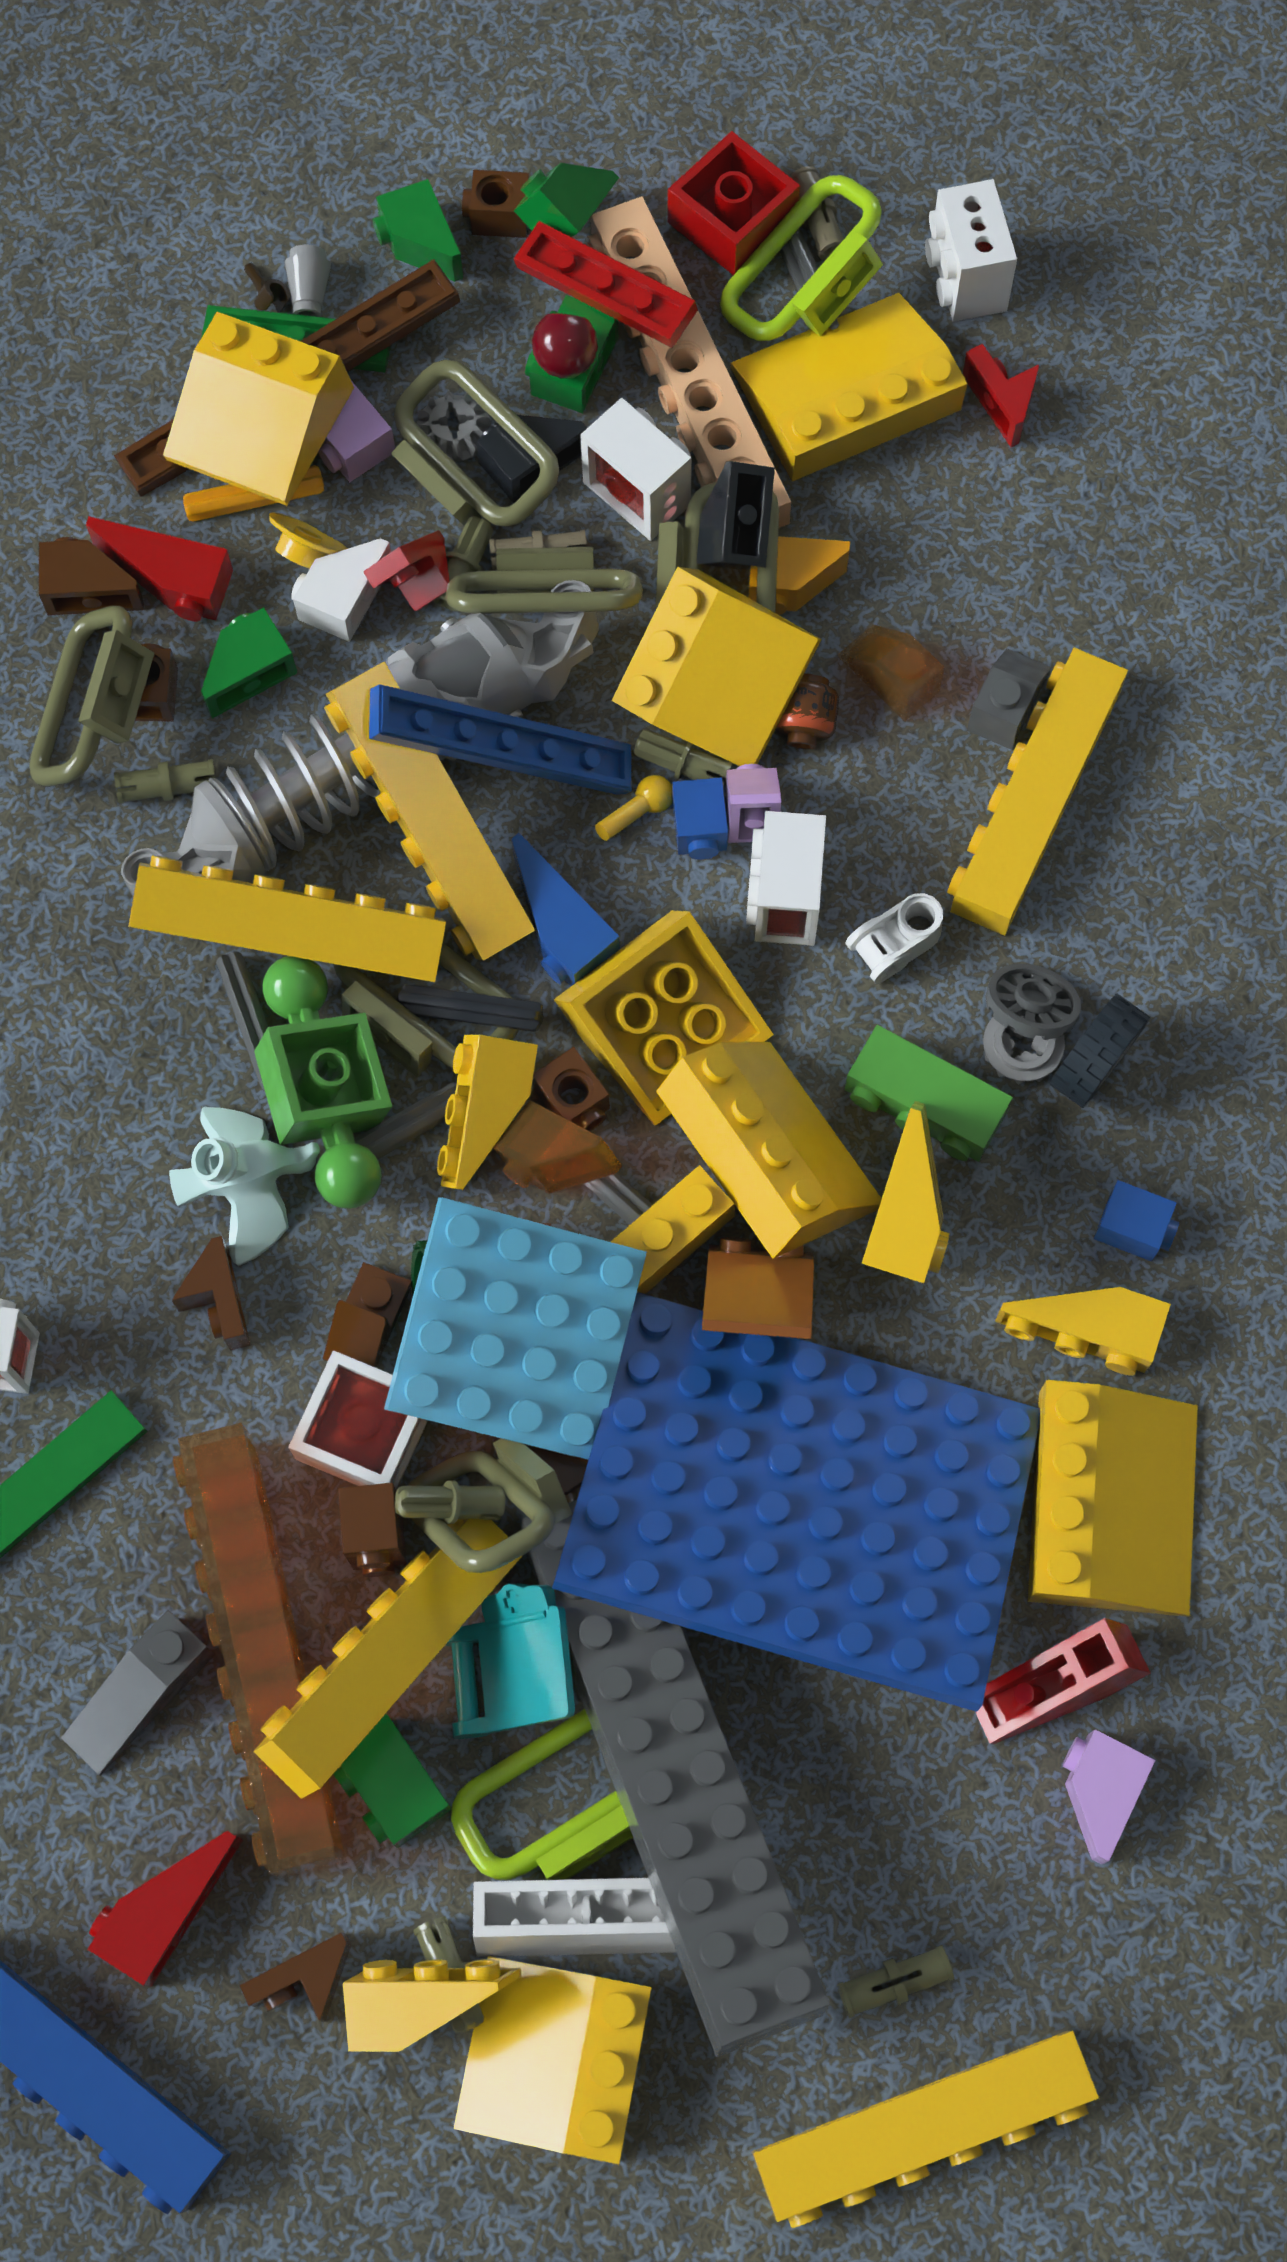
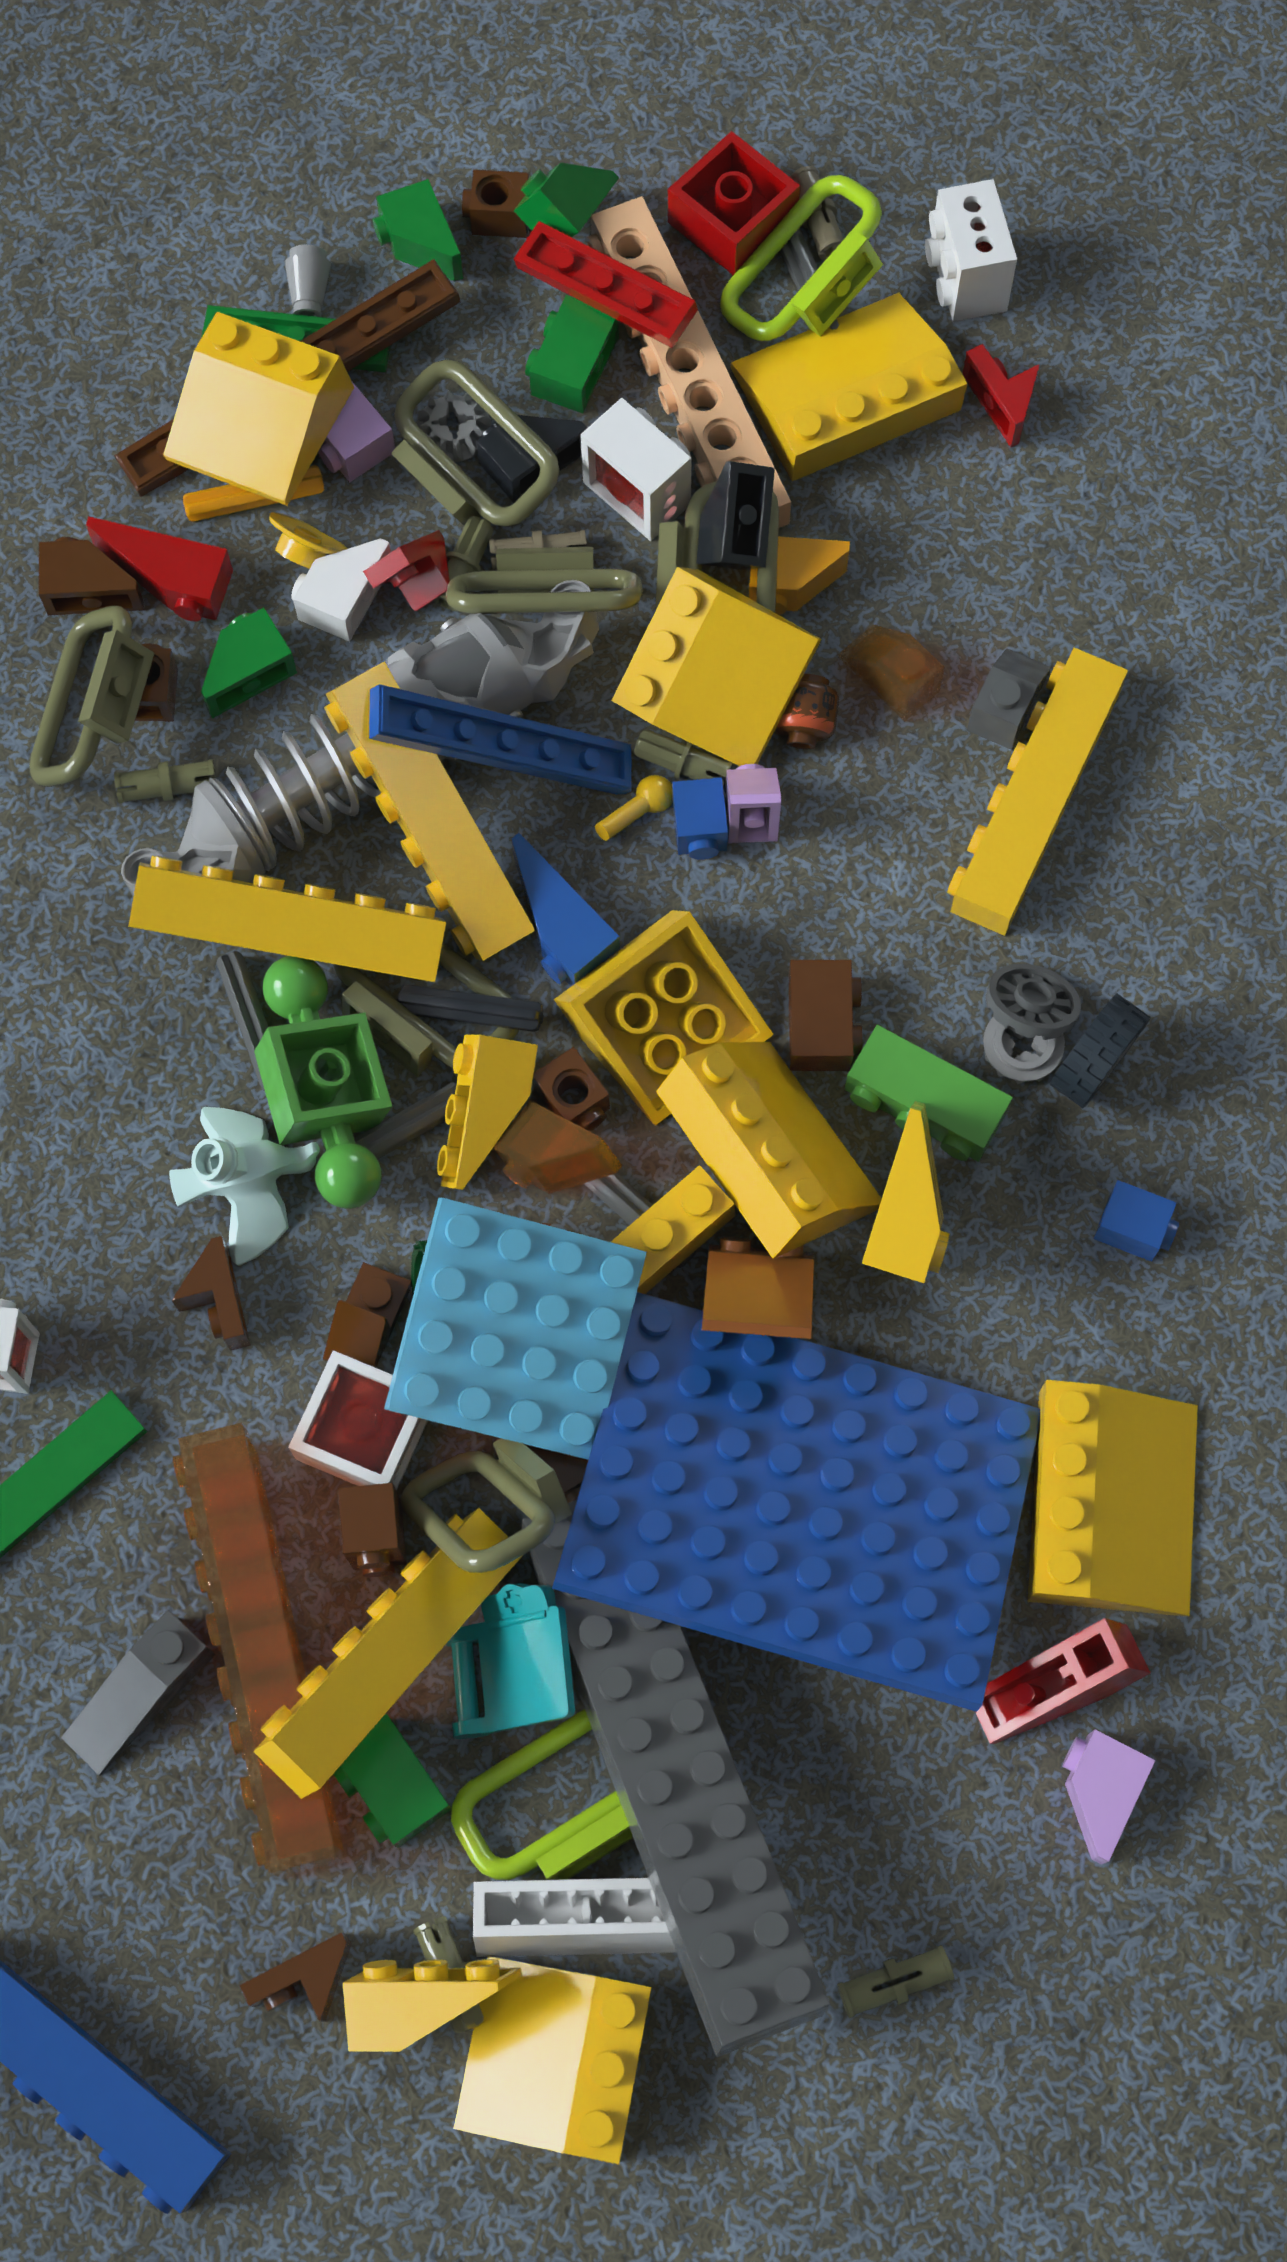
(154, 1917): red slope -> none
(268, 291): dark brown hand -> none
(450, 1502): olive axle -> none
(564, 345): dark red piece -> none
(786, 878): white piece -> none
(822, 1015): none -> reddish brown brick
(889, 941): white piece -> none
(925, 2126): yellow brick -> none
(1102, 1322): yellow slope -> none

